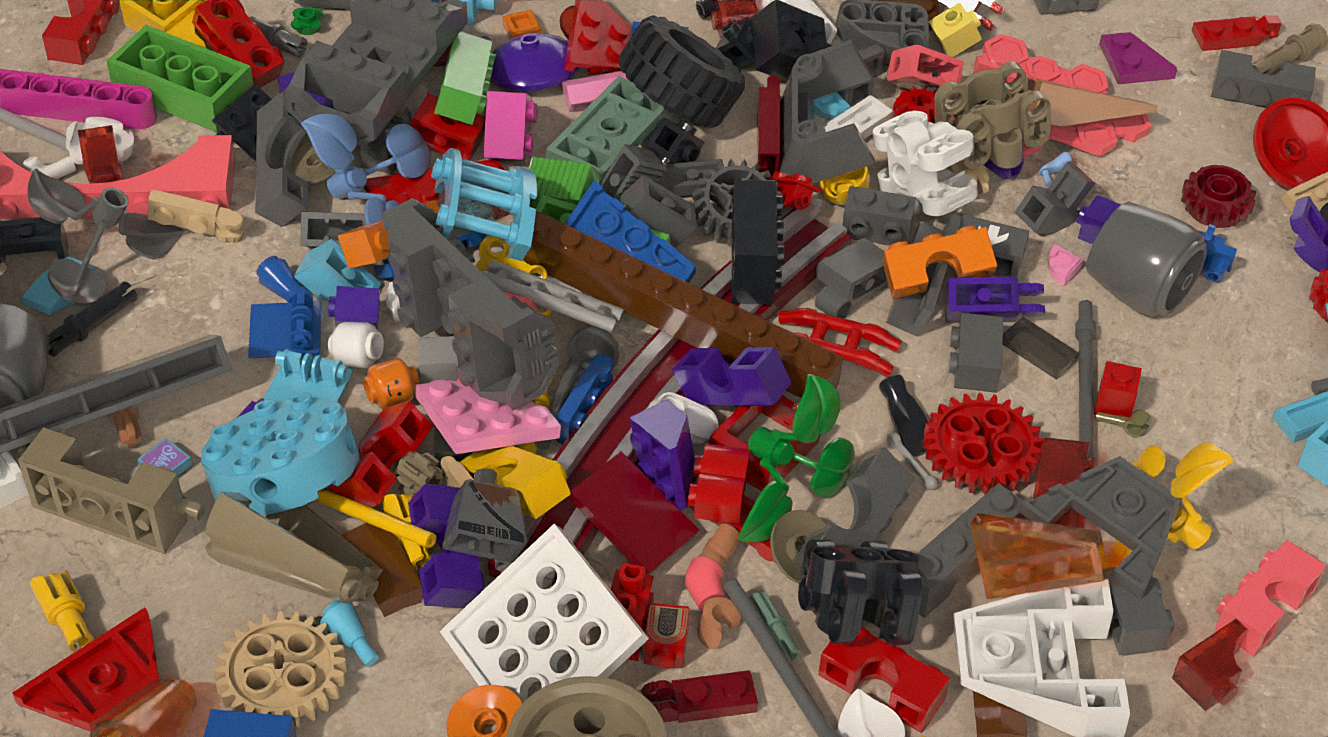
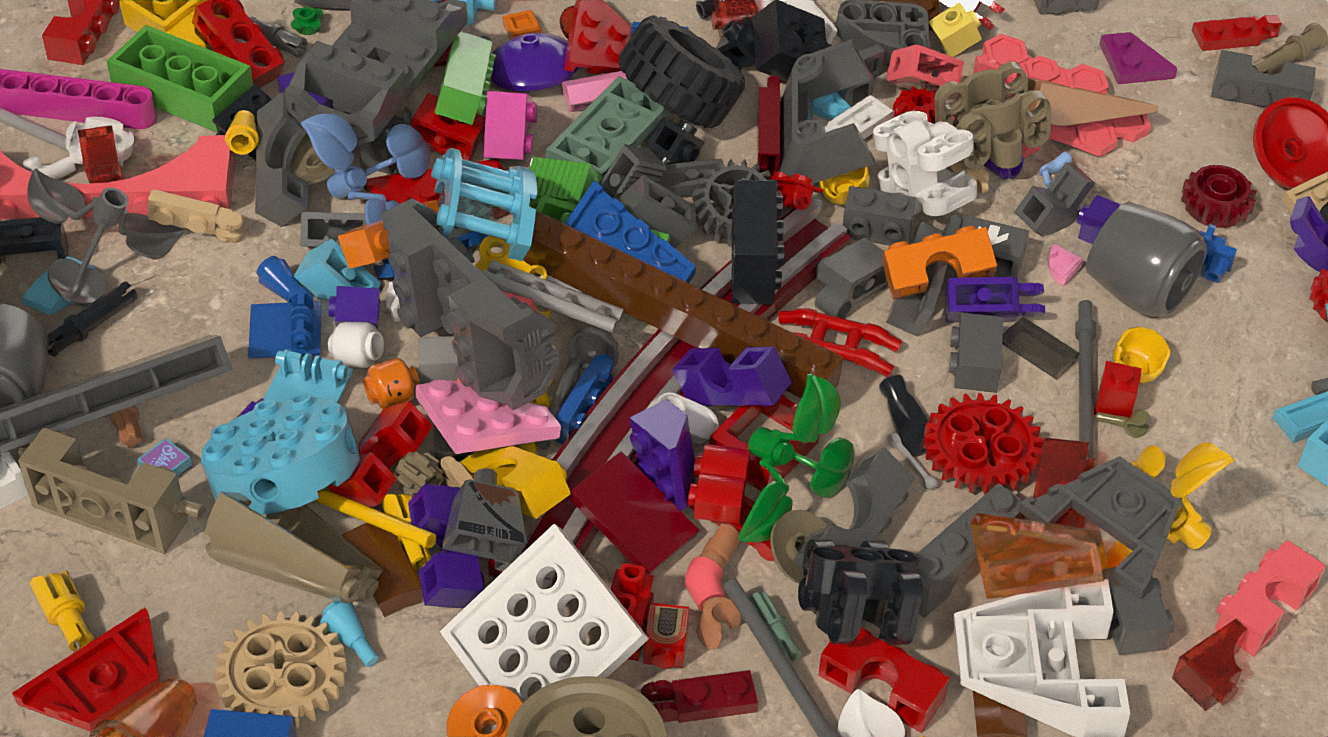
(242, 133): none -> yellow cone
(1142, 349): none -> yellow hair

